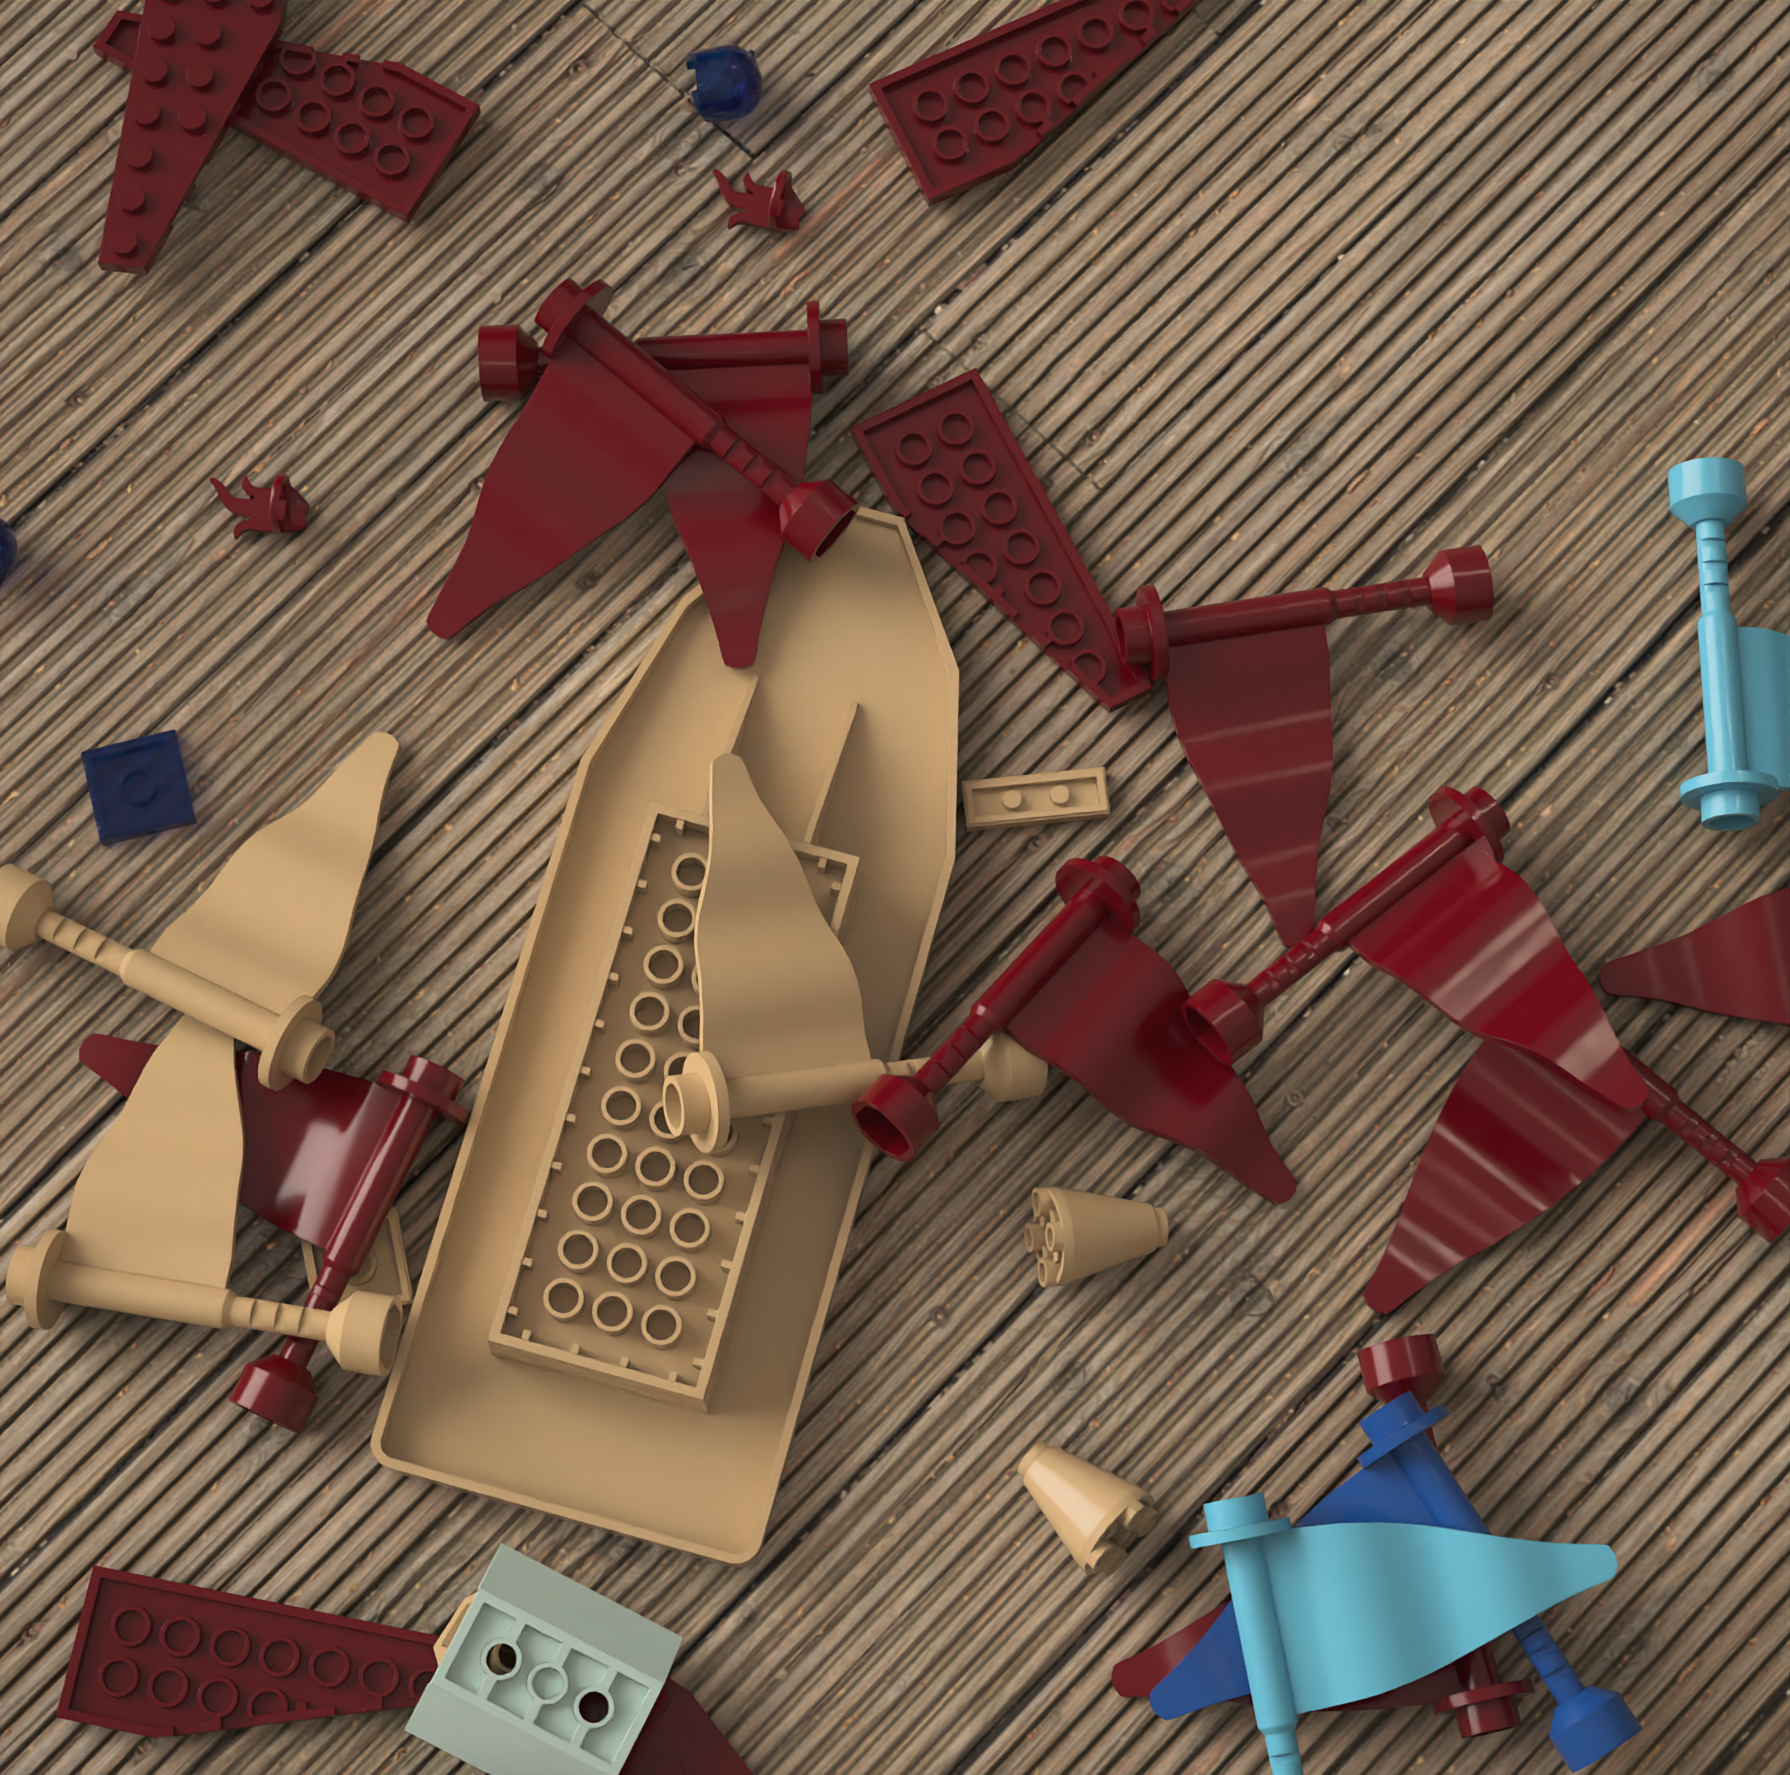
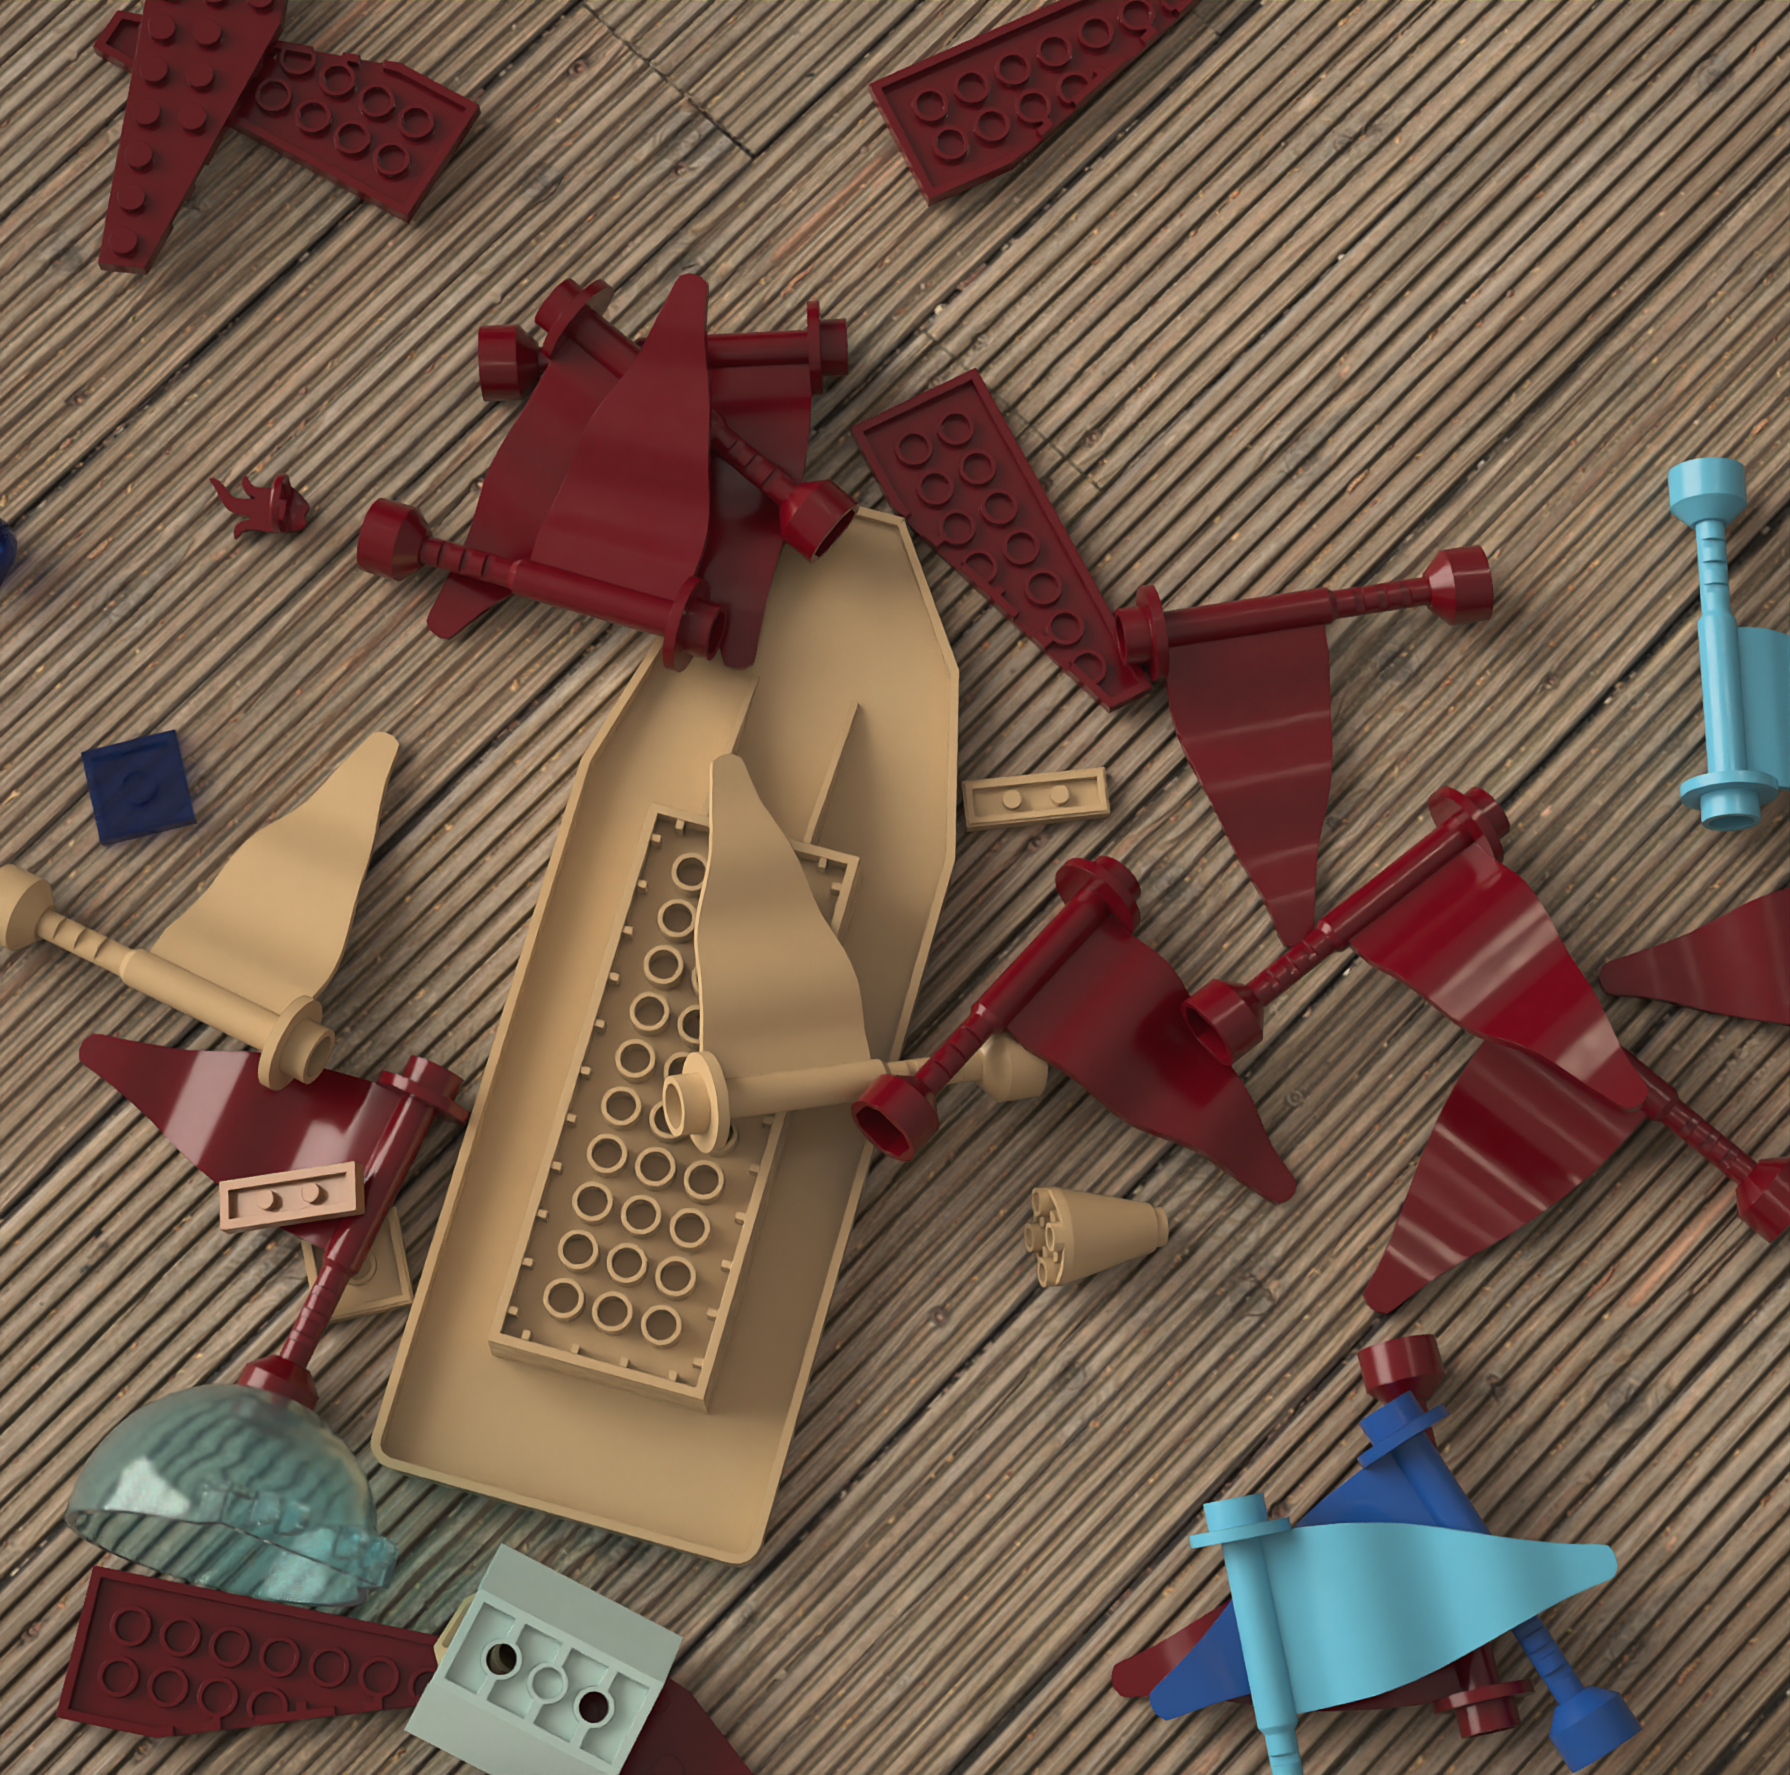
(161, 1214): tan flag -> none
(236, 1498): none -> clear light blue windscreen
(291, 1197): none -> plate
(629, 511): none -> dark red flag
(725, 82): clear blue helmet -> none
(763, 207): dark red piece -> none
(1087, 1506): tan cone -> none

